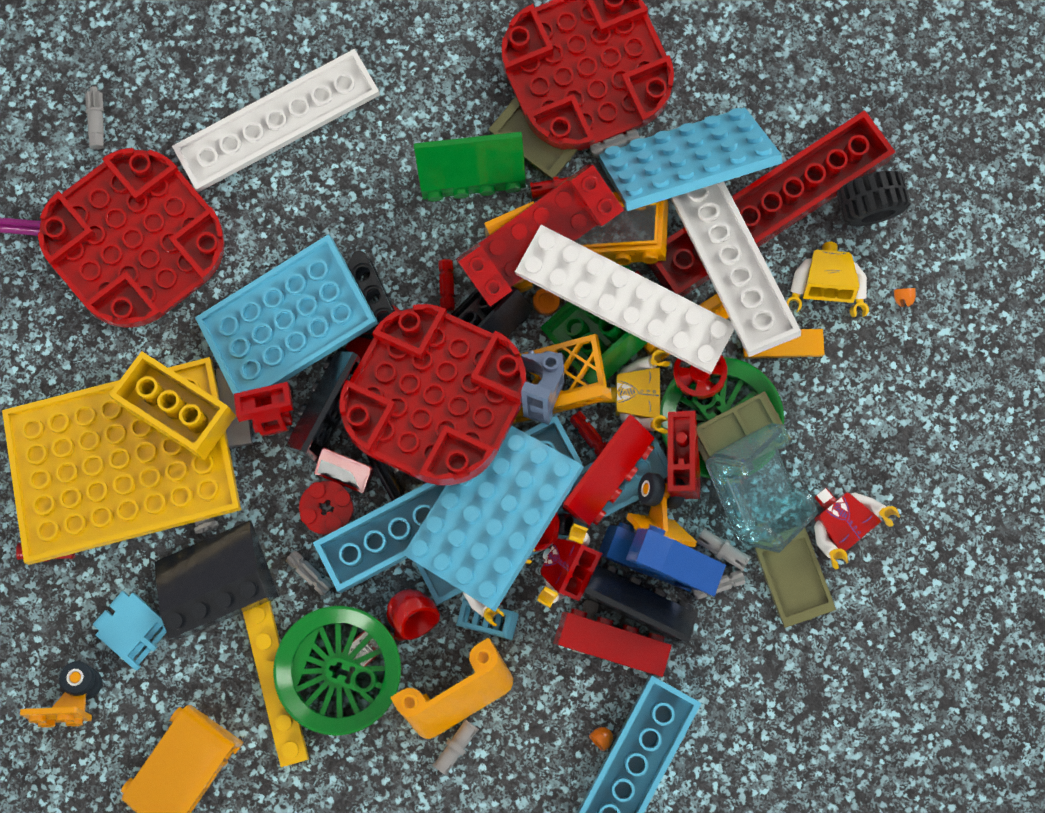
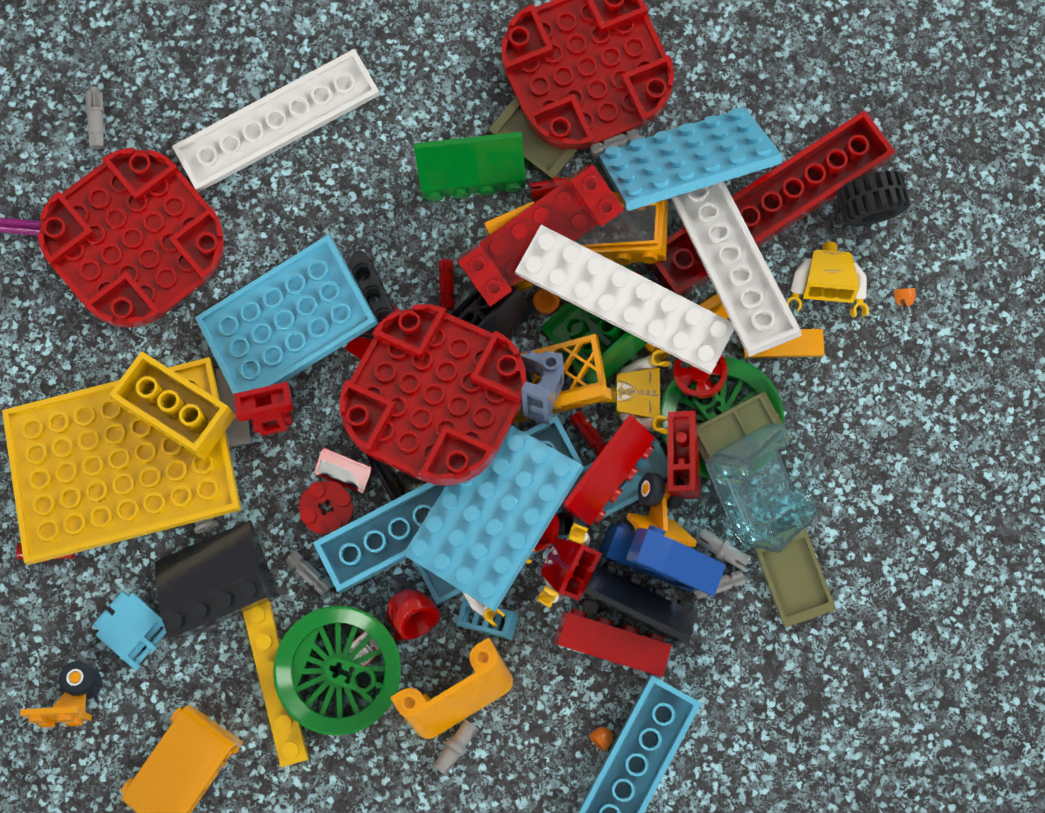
(322, 413): black slope -> none
(847, 521): torso -> none

